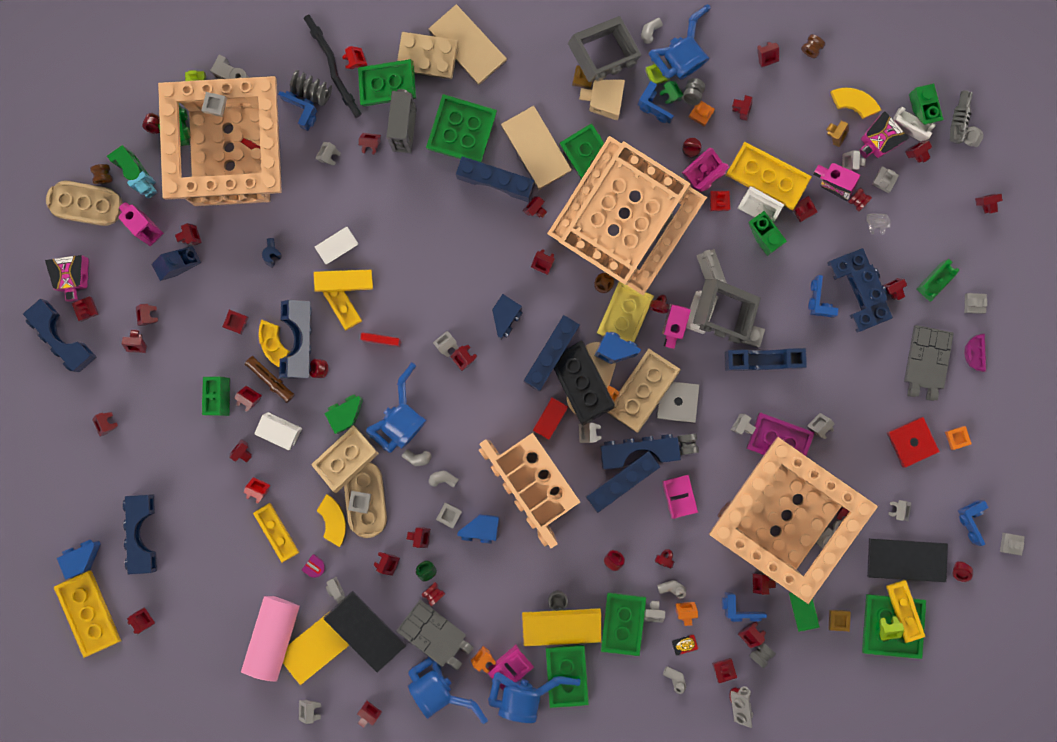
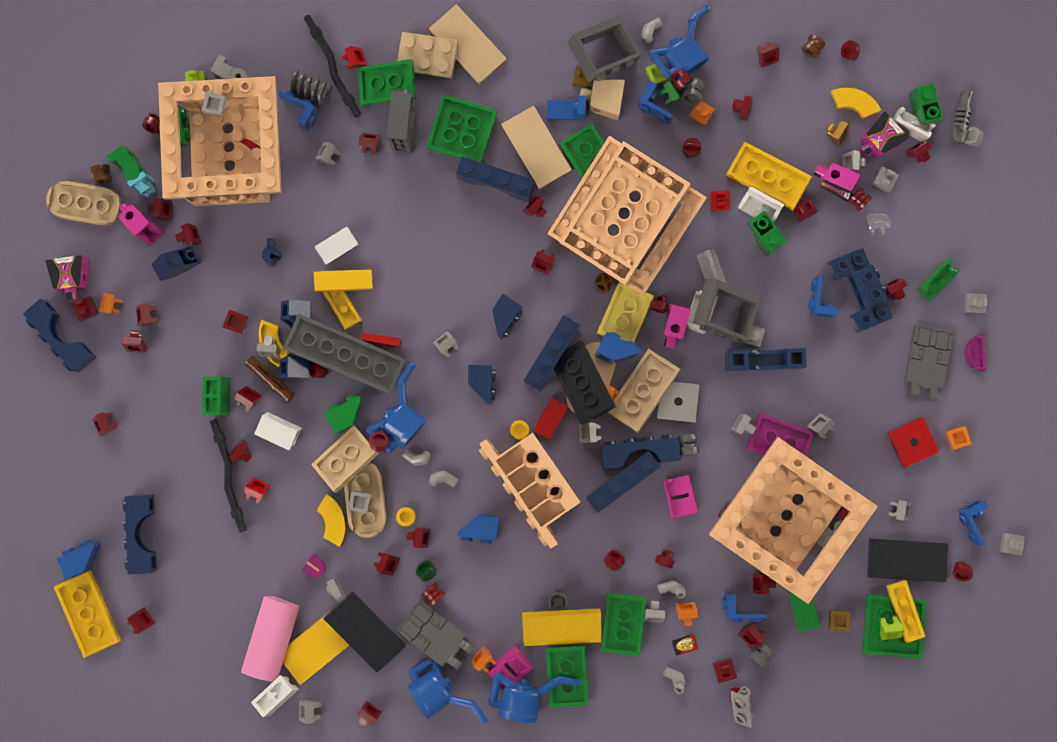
(108, 302): none -> orange tile
(161, 209): none -> dark red tile
(219, 439): none -> black bar
(269, 348): none -> light grey tile
(274, 696): none -> white hinge
(276, 532): yellow tile -> none
(344, 354): none -> dark grey plate
(378, 441): none -> dark red tile
(406, 516): none -> yellow tile
(449, 515): light grey plate -> none
(462, 357): dark red tile -> none
(480, 380): none -> dark blue slope
(519, 429): none -> yellow tile
(566, 109): none -> blue bracket
(685, 78): none -> dark red tile
(705, 170): dark pink bracket -> none
(850, 50): none -> dark red tile
(989, 202): dark red tile -> none

